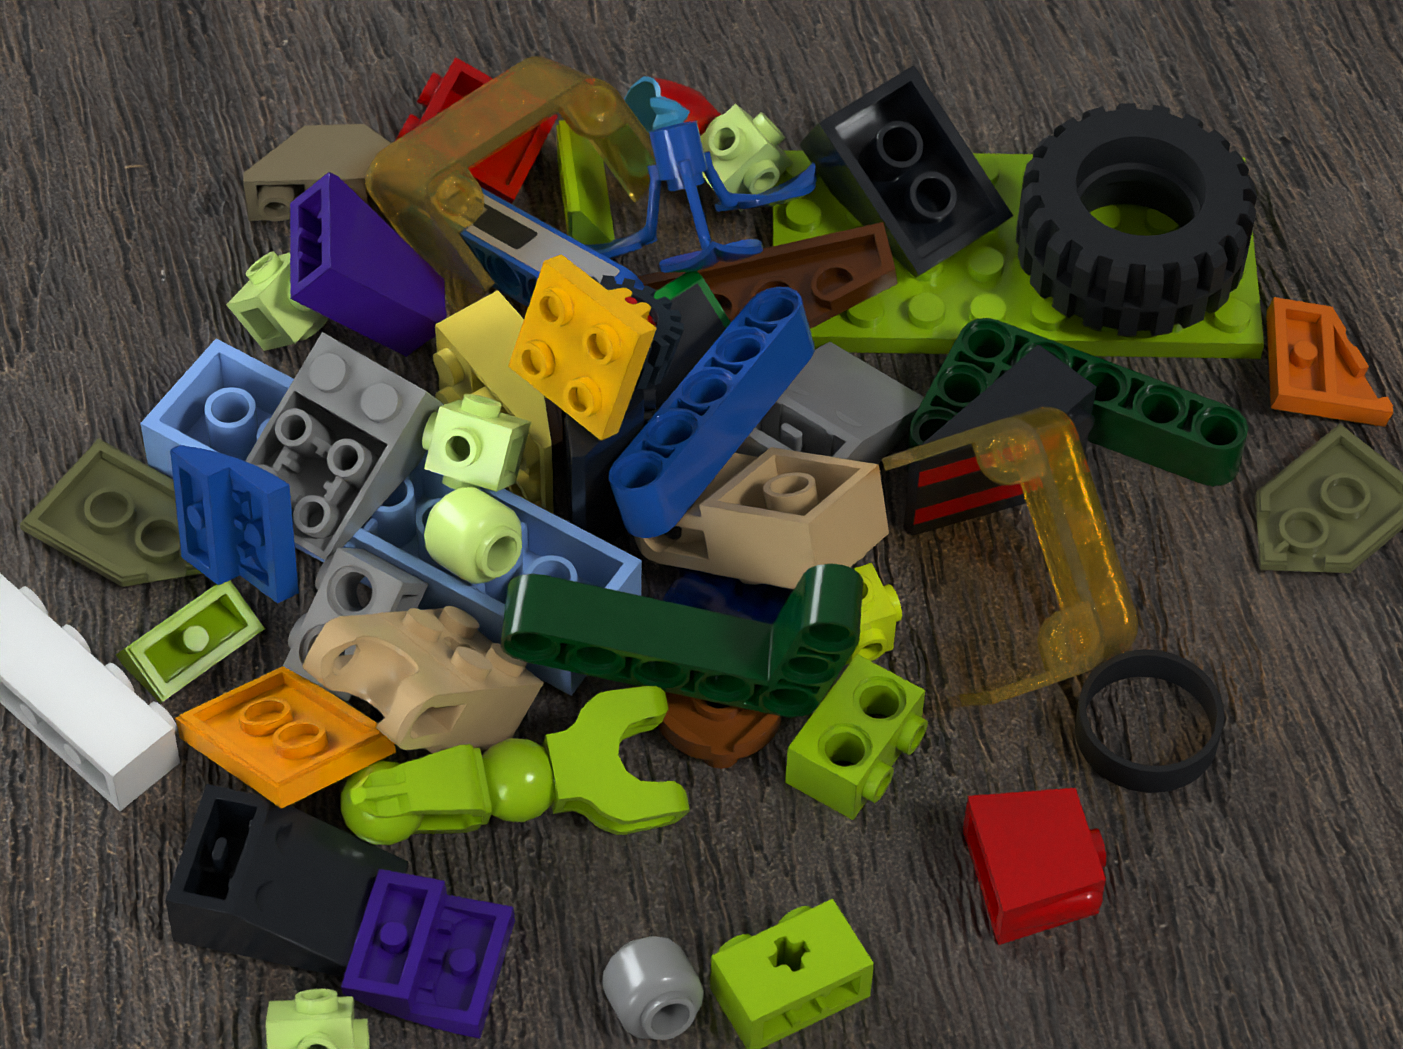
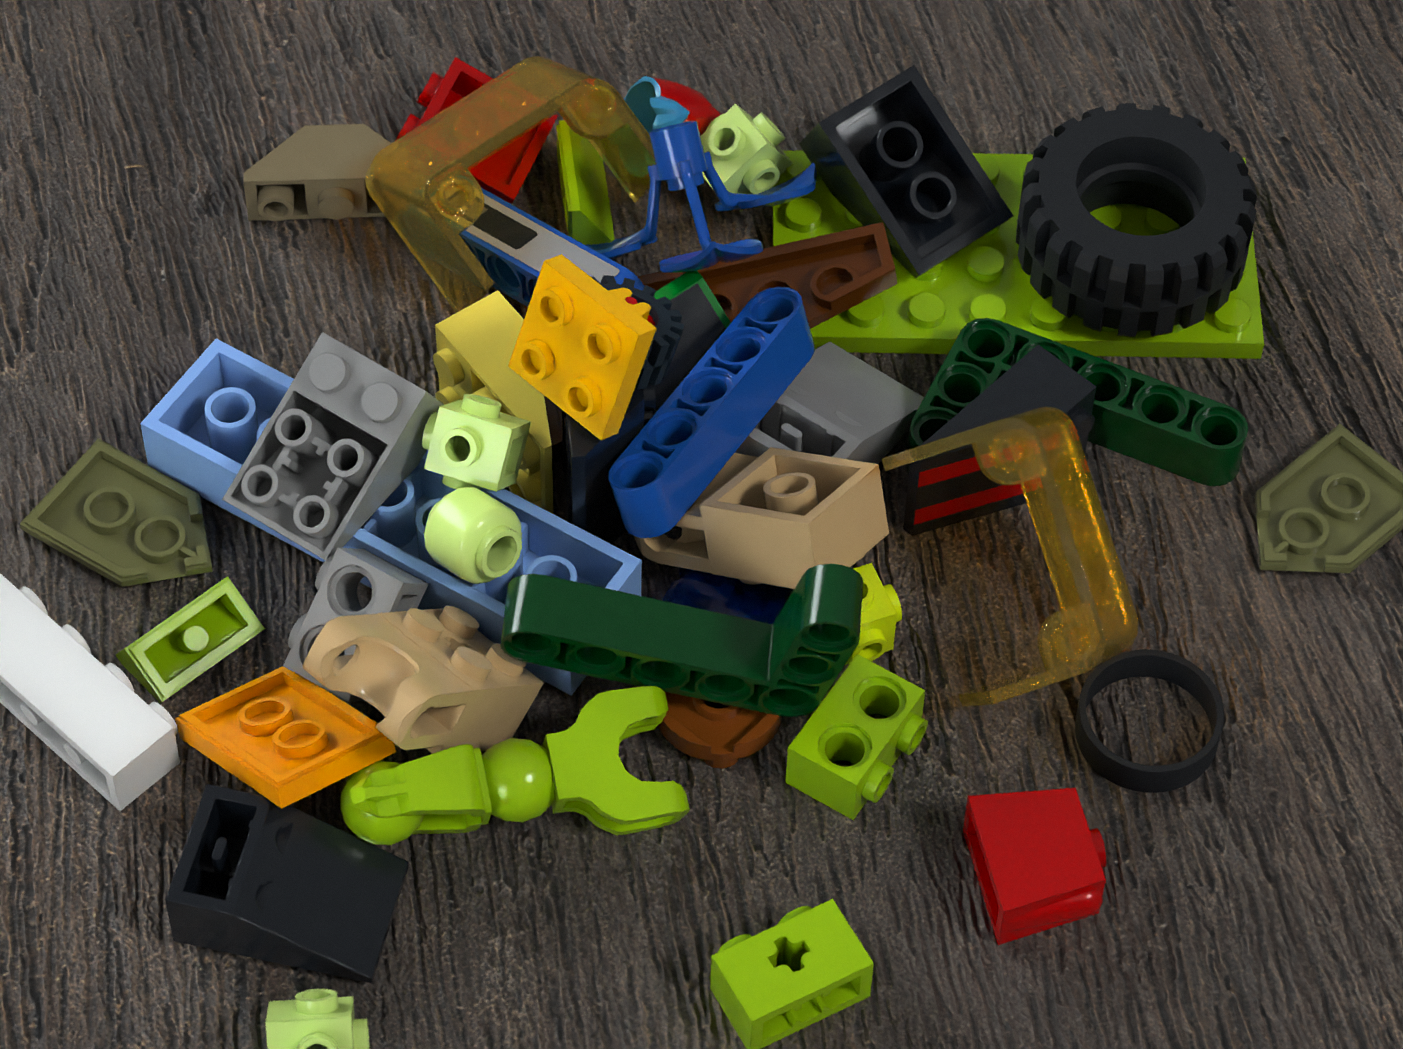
(235, 521): blue slope -> none
(266, 305): yellowish green brick -> none
(360, 269): dark purple slope -> none
(428, 953): dark purple slope -> none
(653, 988): light grey head -> none
(1317, 366): orange wing -> none

